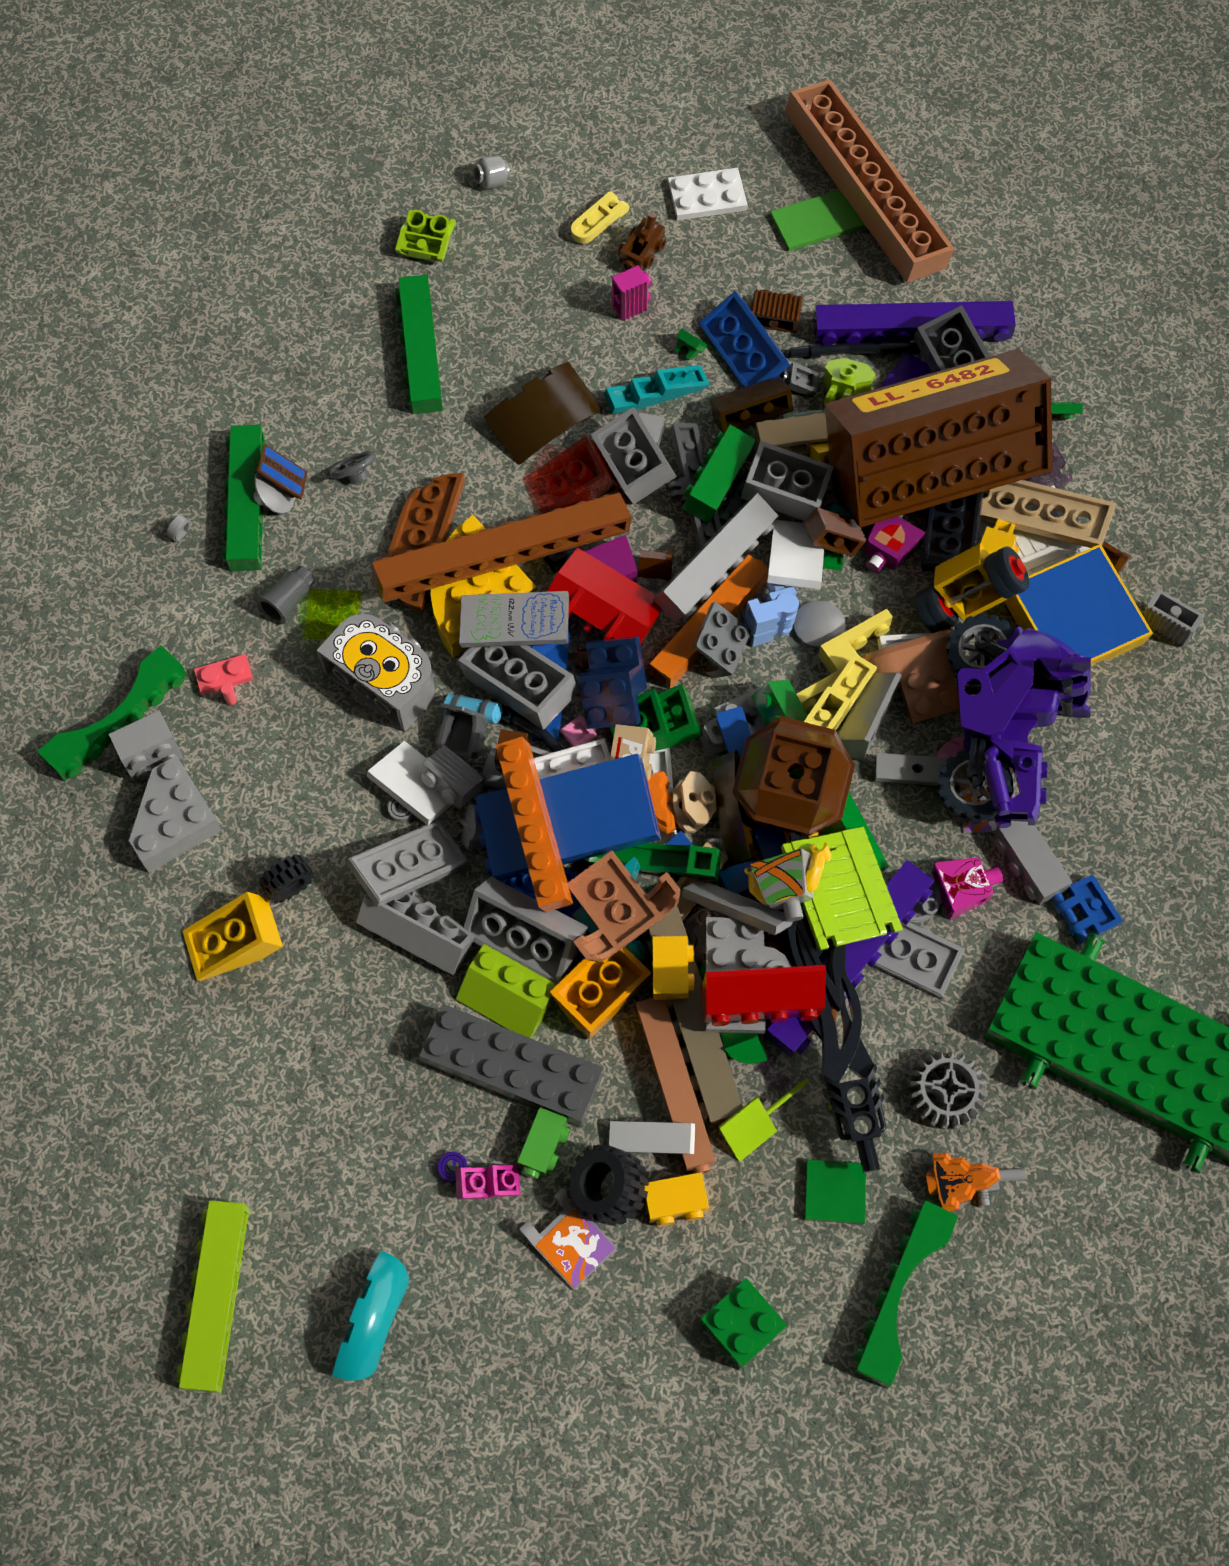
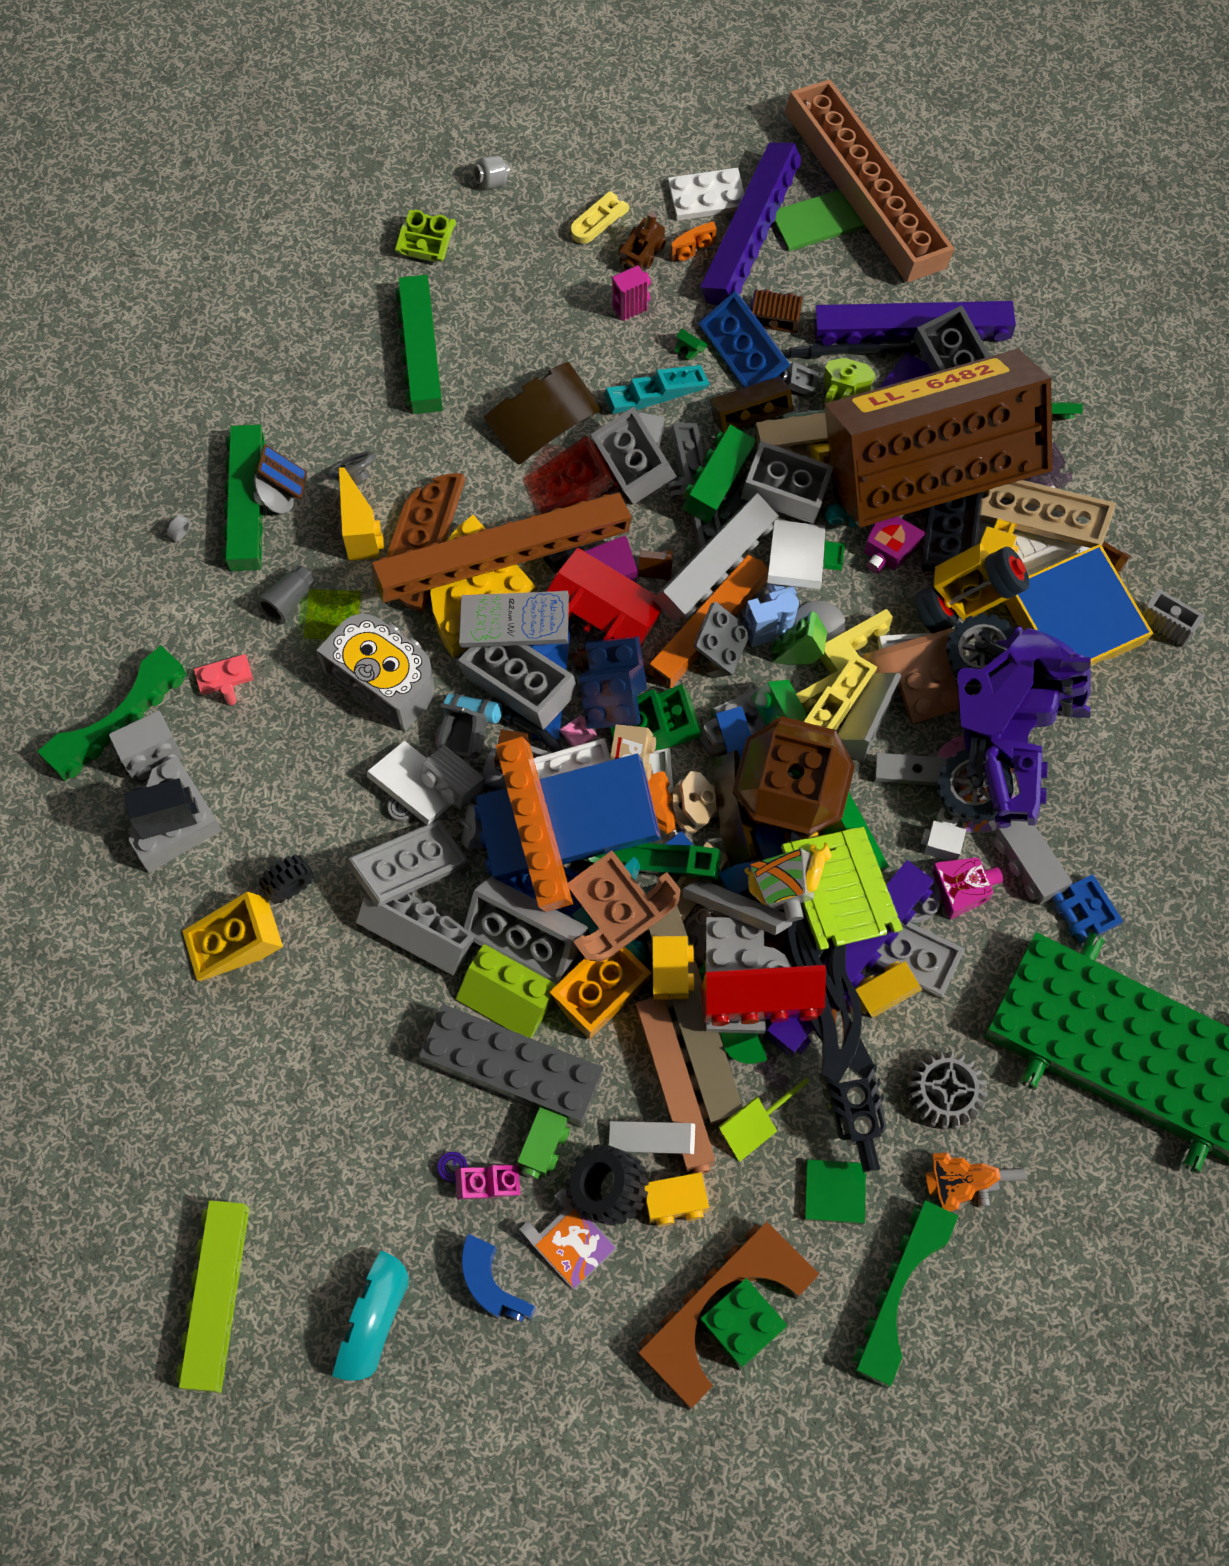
(161, 808): none -> black brick
(359, 528): none -> yellow slope
(477, 1270): none -> blue arch
(672, 1350): none -> dark orange arch
(685, 245): none -> orange slope
(751, 222): none -> dark purple brick
(801, 643): none -> bright green slope
(834, 532): reddish brown brick -> none
(888, 989): none -> yellow brick
(943, 838): none -> white brick

